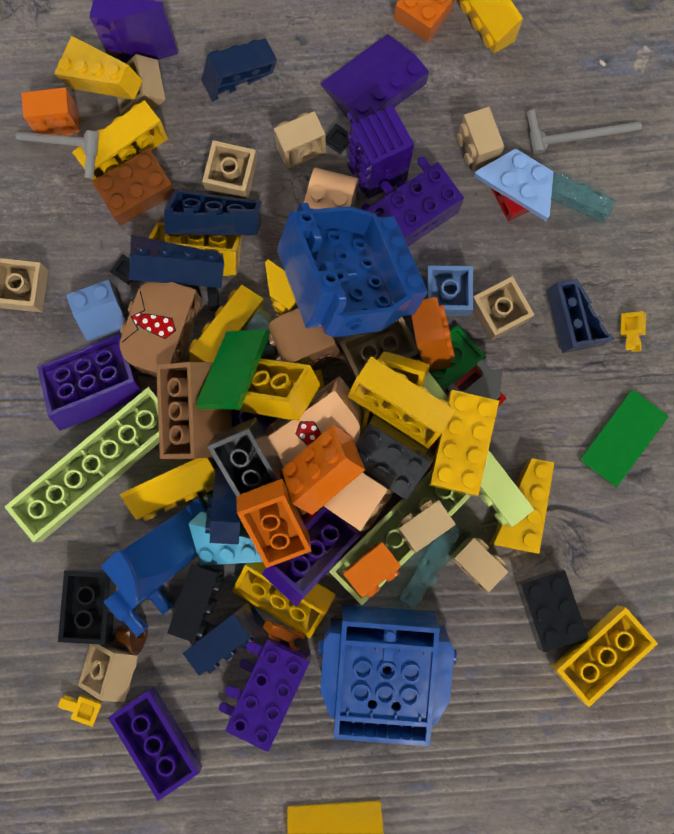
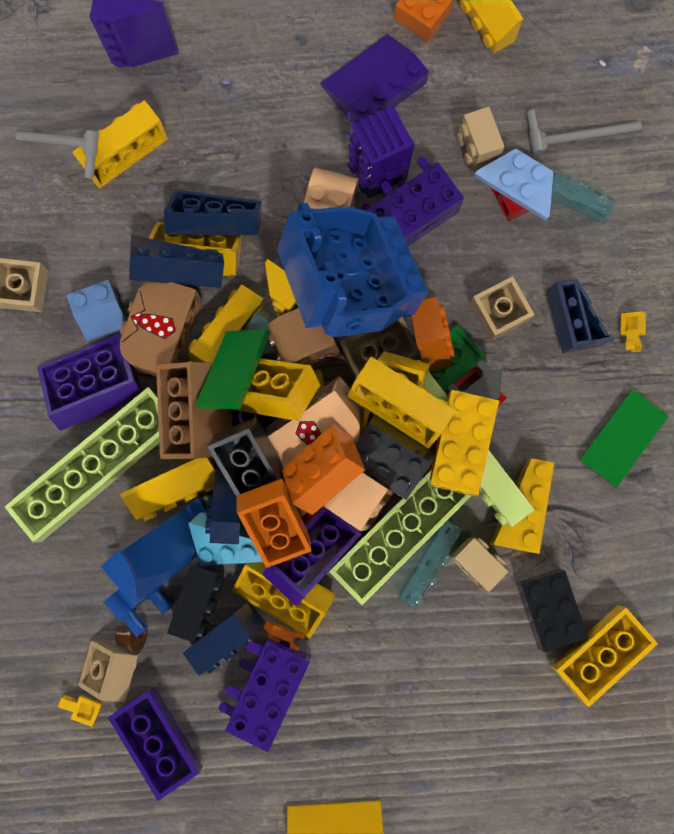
(51, 111): orange brick -> none
(82, 612): black brick -> none
(94, 71): yellow wedge -> none
(121, 269): black tile -> none
(134, 187): dark orange brick -> none
(151, 87): tan slope -> none
(213, 298): black tile -> none
(230, 170): tan brick -> none
(237, 65): dark blue wedge -> none
(300, 139): tan brick -> none
(337, 139): black tile -> none
(372, 569): orange brick -> none
(418, 679): blue piece -> none
(425, 525): tan brick -> none
(452, 287): medium blue brick -> none

